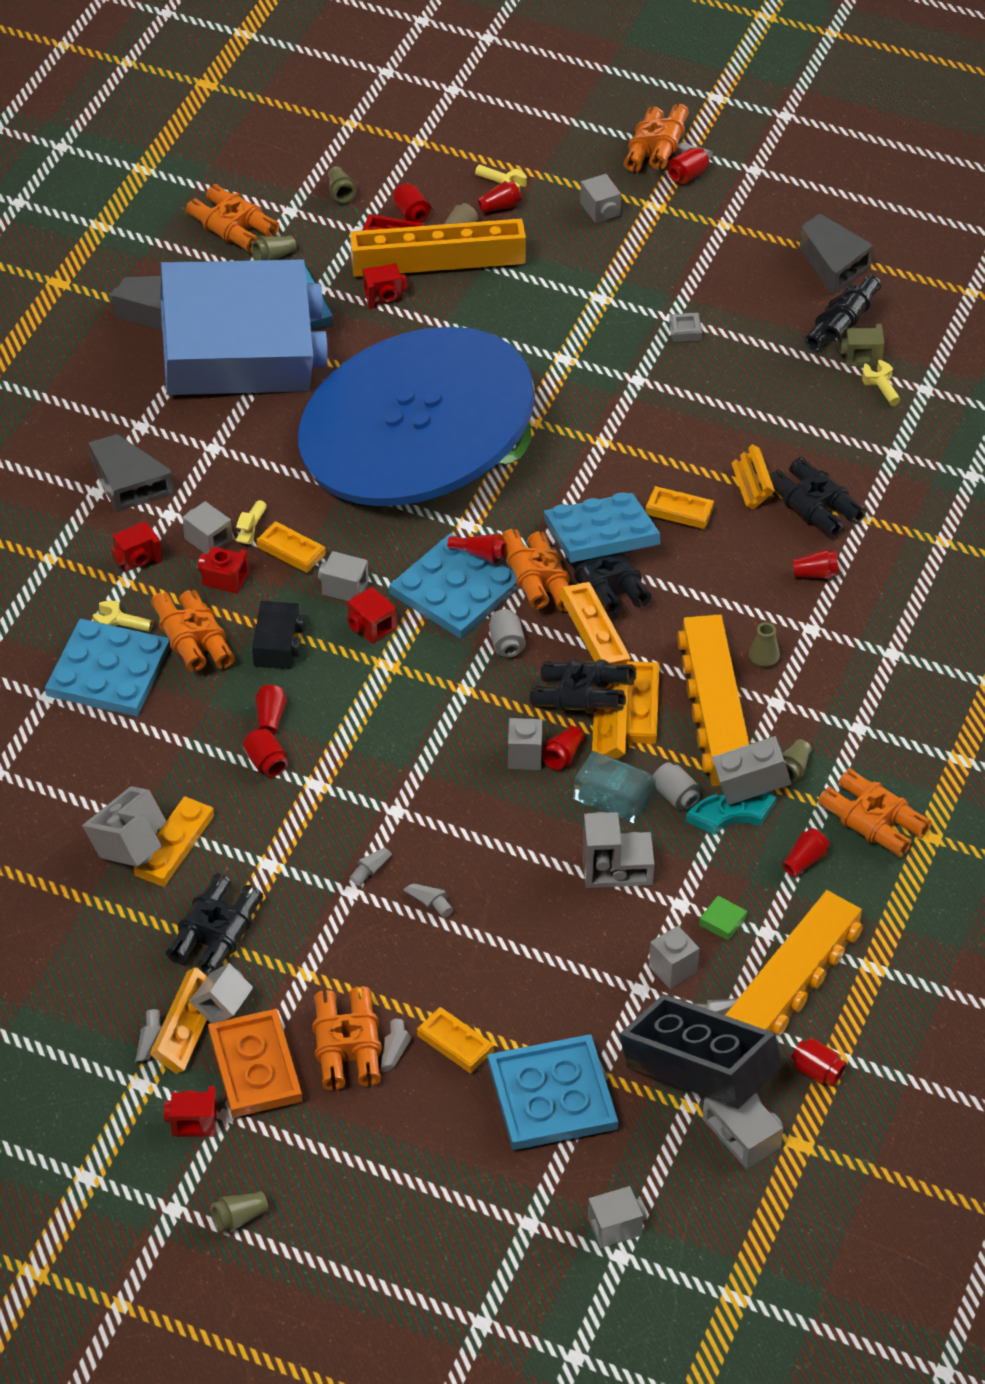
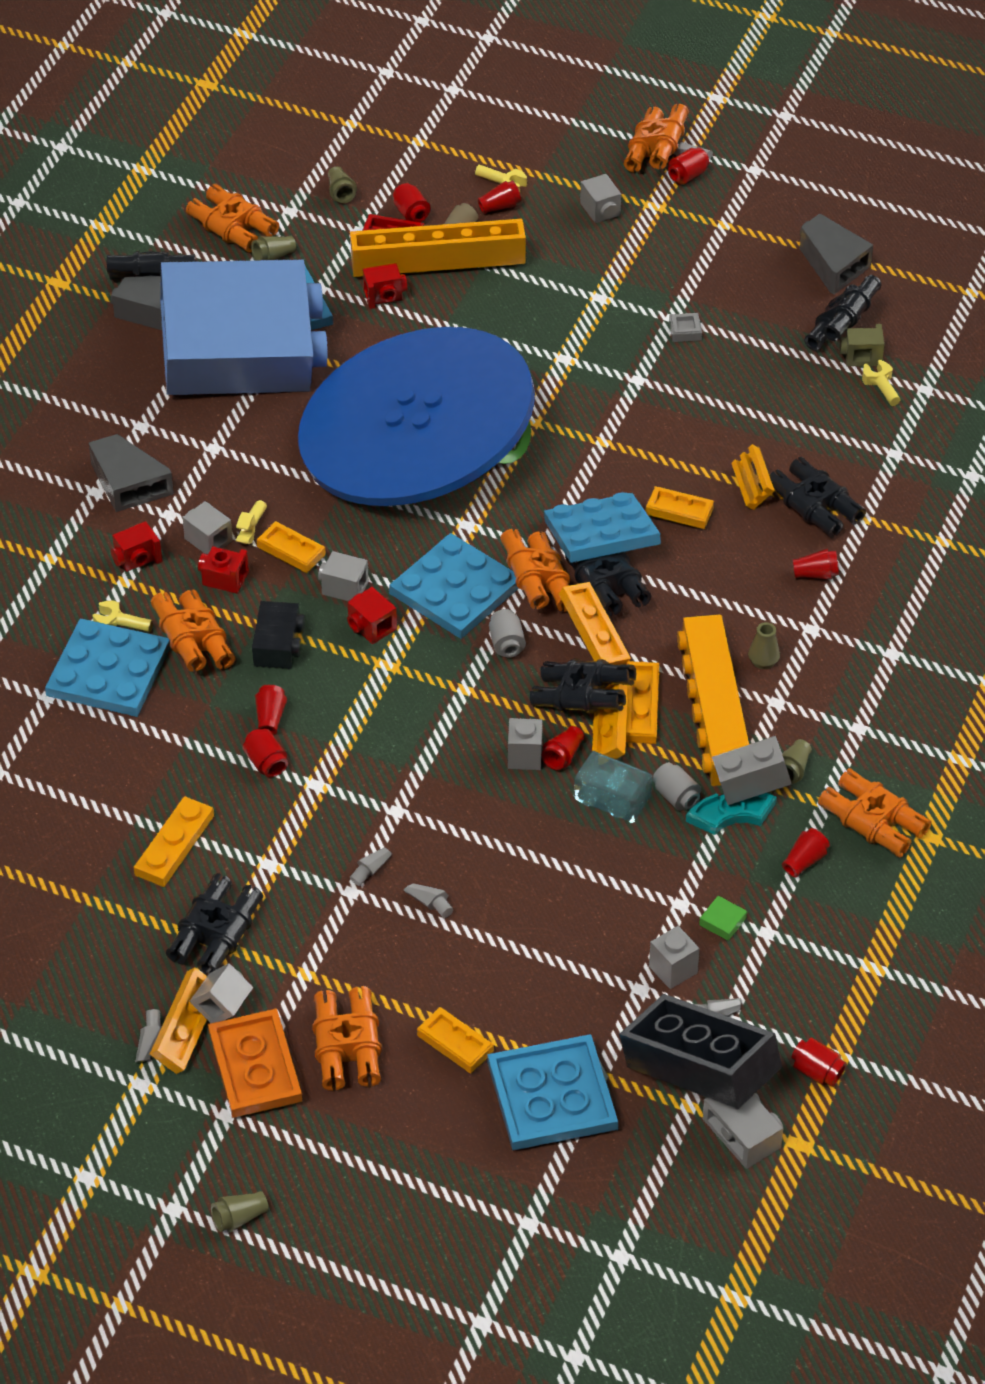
(127, 828): light grey brick -> none
(141, 263): none -> black pin
(192, 1113): red brick -> none
(394, 1045): light grey bar -> none
(486, 547): red cone -> none
(613, 856): light grey brick -> none
(616, 1216): light grey brick -> none
(799, 964): light orange brick -> none

